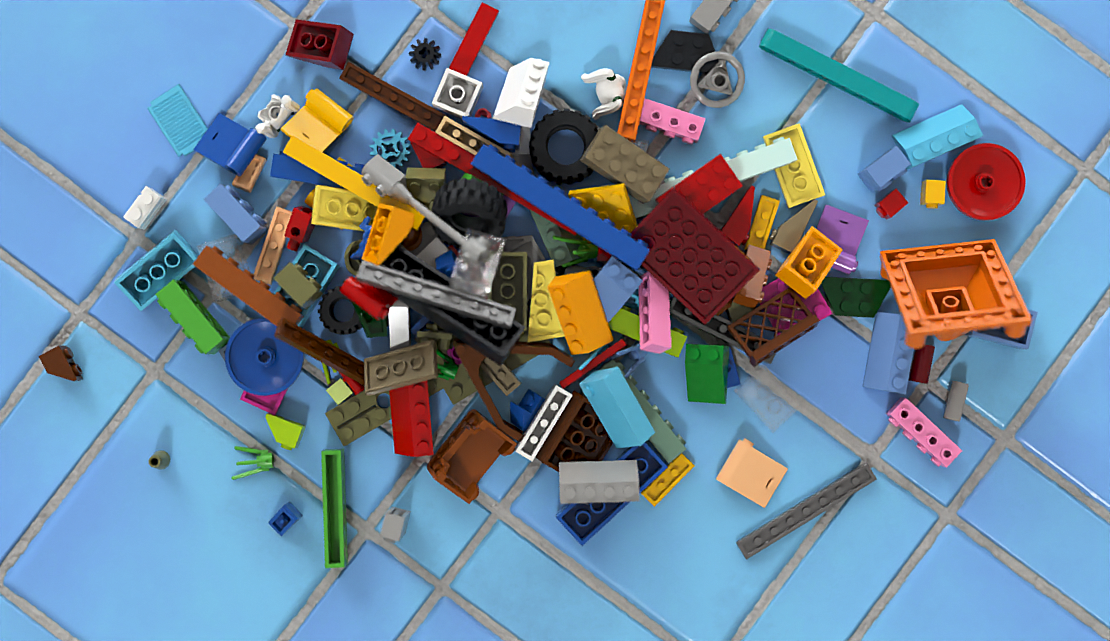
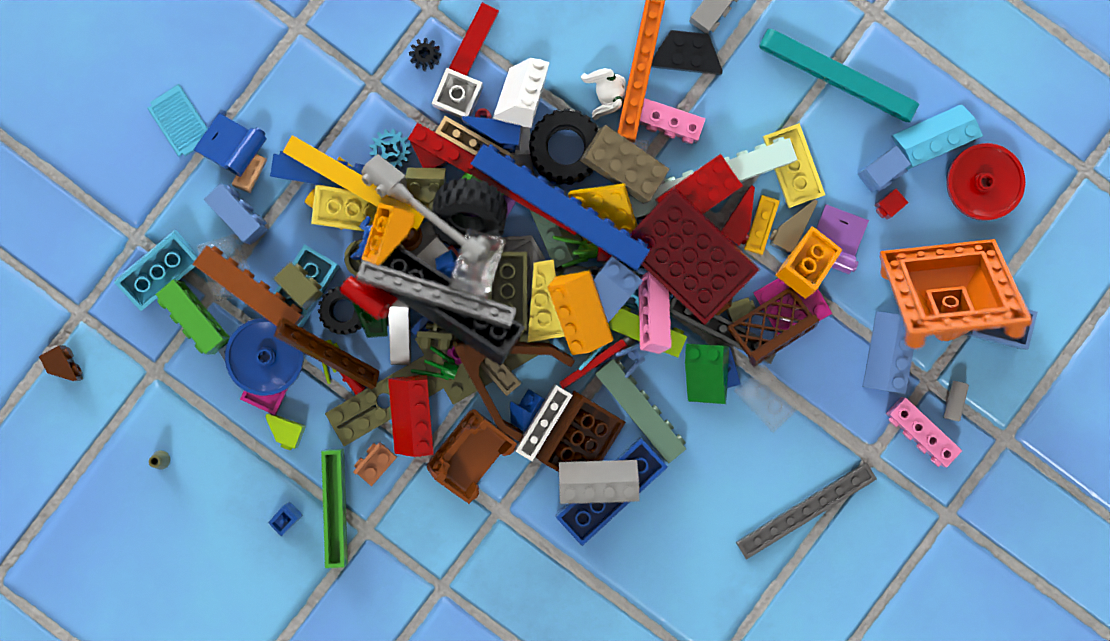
(144, 208): white brick -> none
(264, 460): bright green plant -> none
(271, 122): white hair -> none
(272, 247): light nougat tile -> none
(301, 220): red torso -> none
(318, 121): yellow door -> none
(320, 43): dark red slope -> none
(339, 391): yellowish green tile -> none
(375, 463): none -> nougat bracket
(392, 96): reddish brown plate -> none
(395, 524): light grey brick -> none
(400, 367): dark tan tile -> none
(617, 408): medium azure brick -> none
(667, 479): yellow tile -> none
(717, 79): light grey piece -> none
(751, 473): light nougat door -> none
(752, 291): brick -> none
(855, 296): dark green wing -> none
(921, 364): dark red brick -> none
(932, 193): yellow brick -> none

